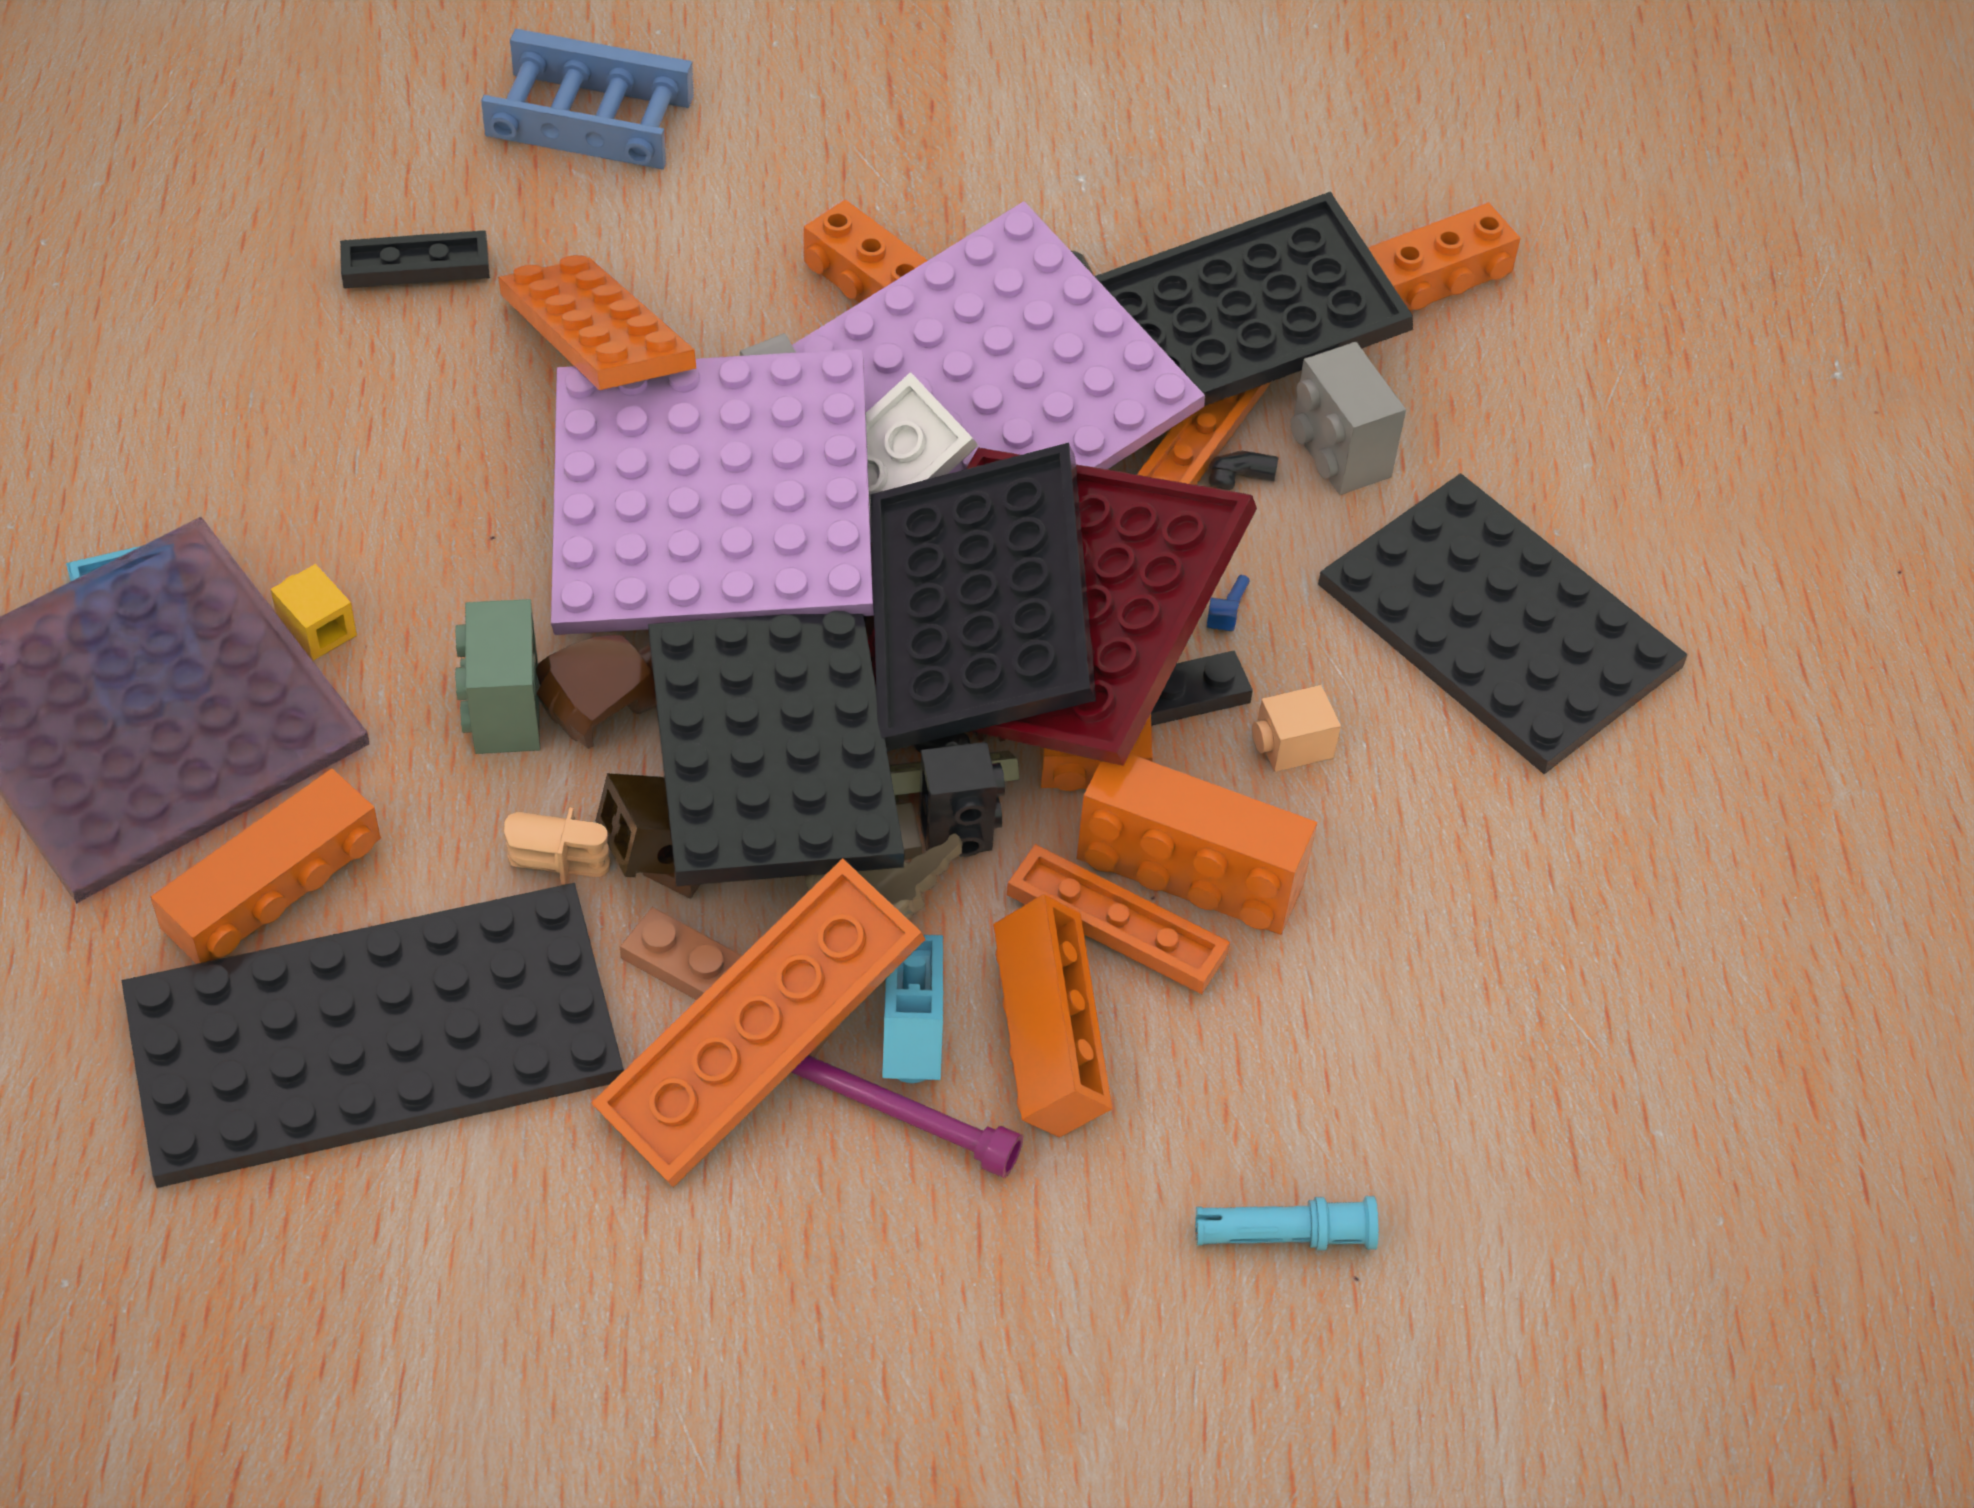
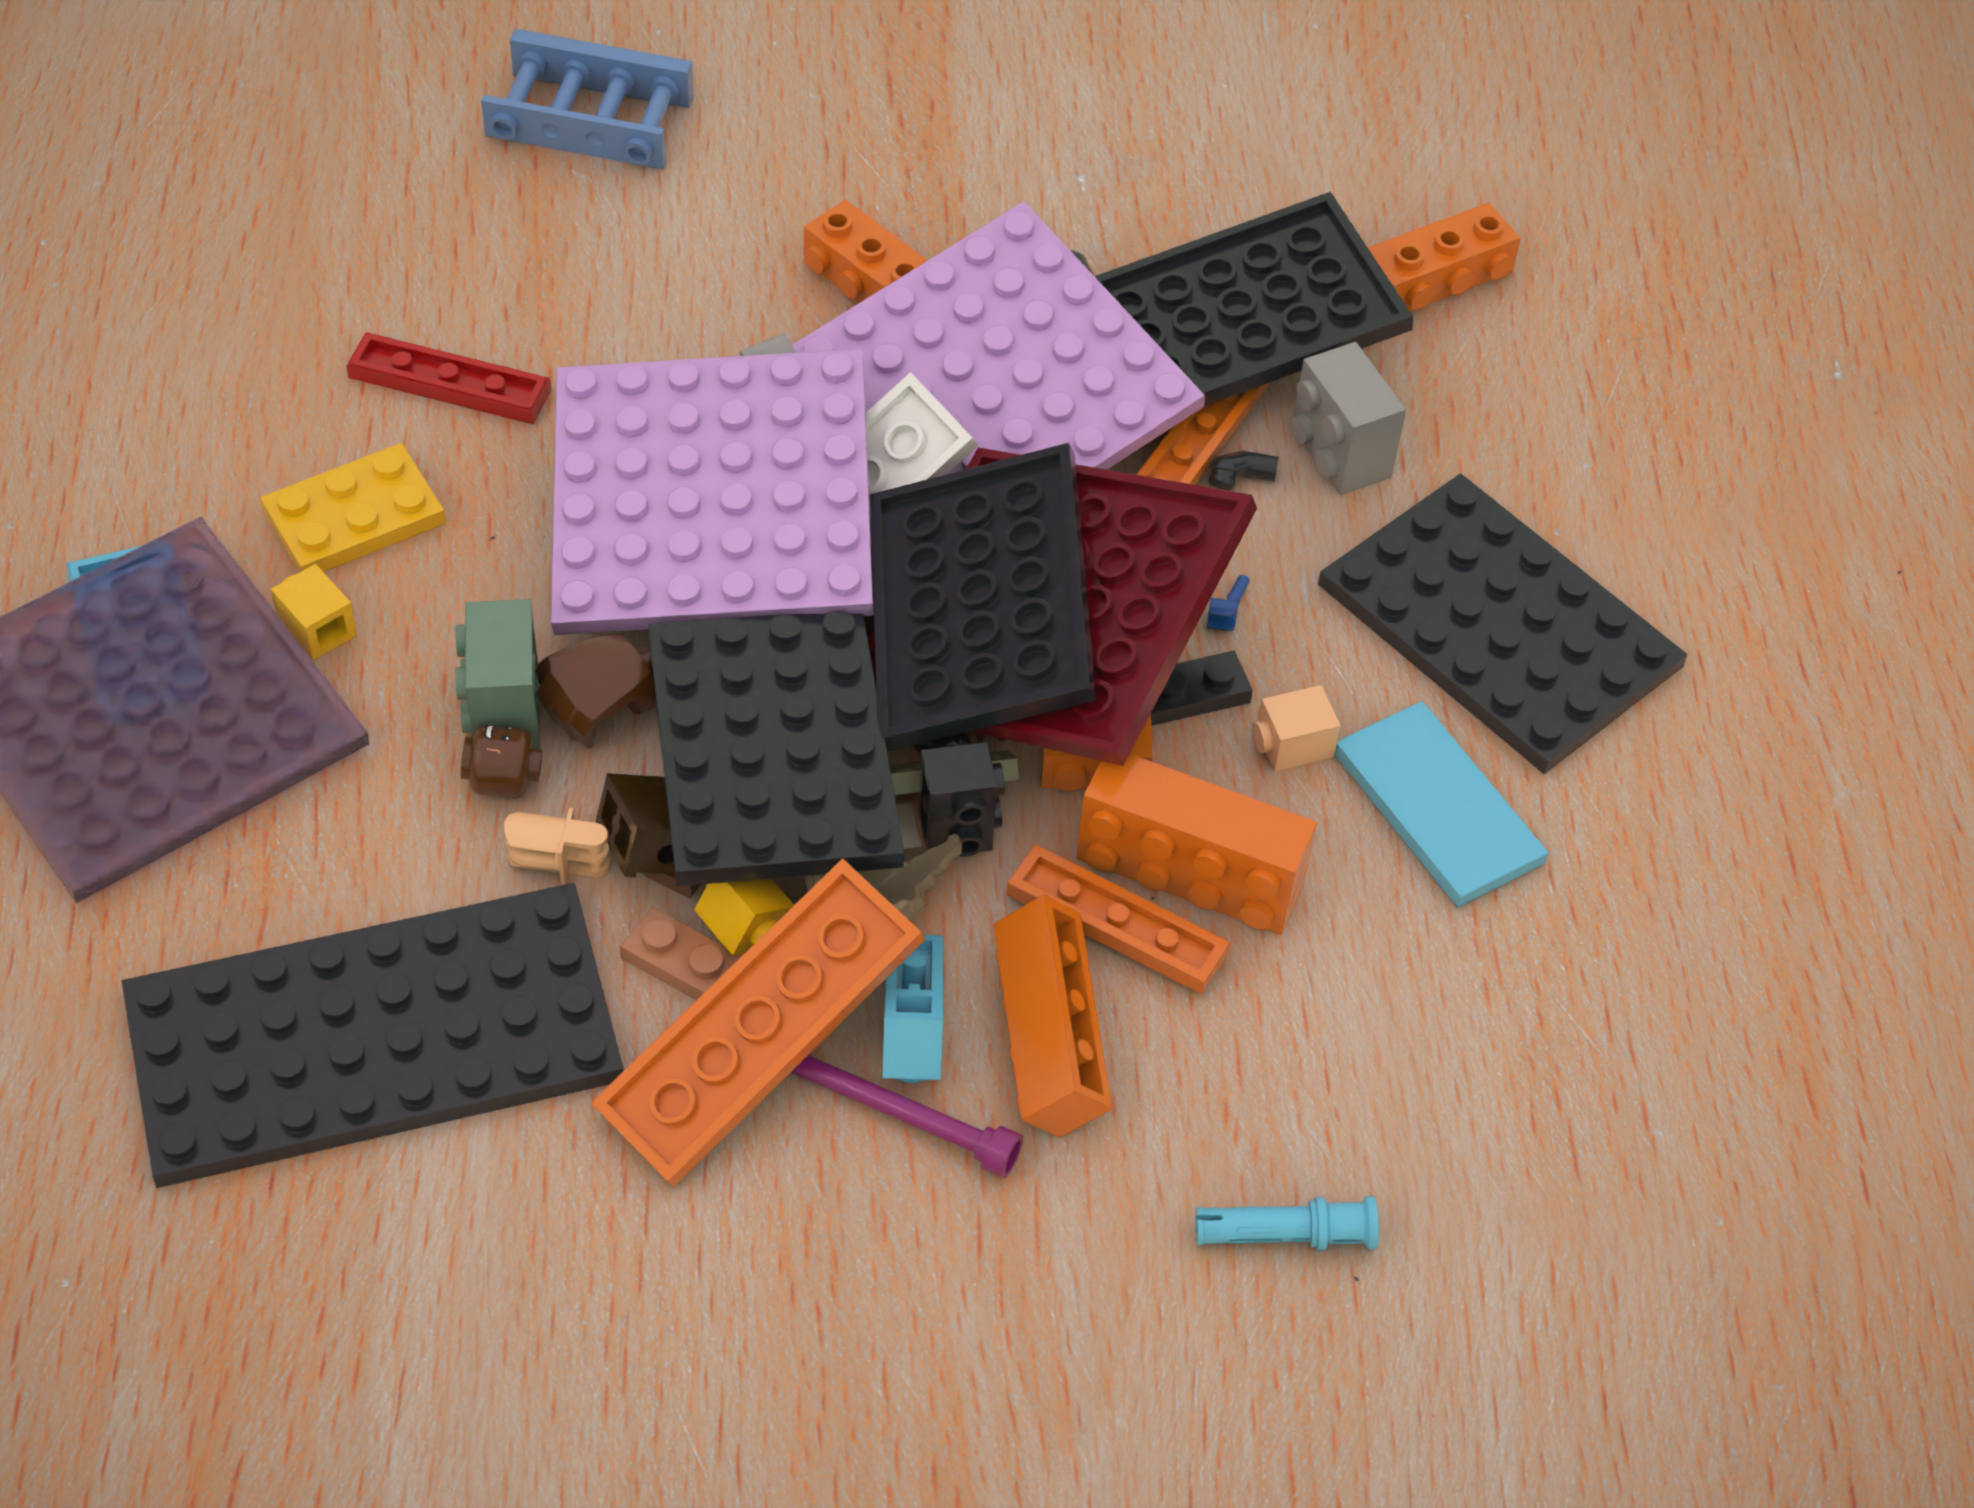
(266, 868): orange brick -> none
(353, 510): none -> yellow plate
(414, 259): black plate -> none
(449, 377): none -> red tile
(500, 761): none -> reddish brown head
(596, 322): orange plate -> none
(742, 911): none -> yellow brick
(1440, 803): none -> medium azure tile

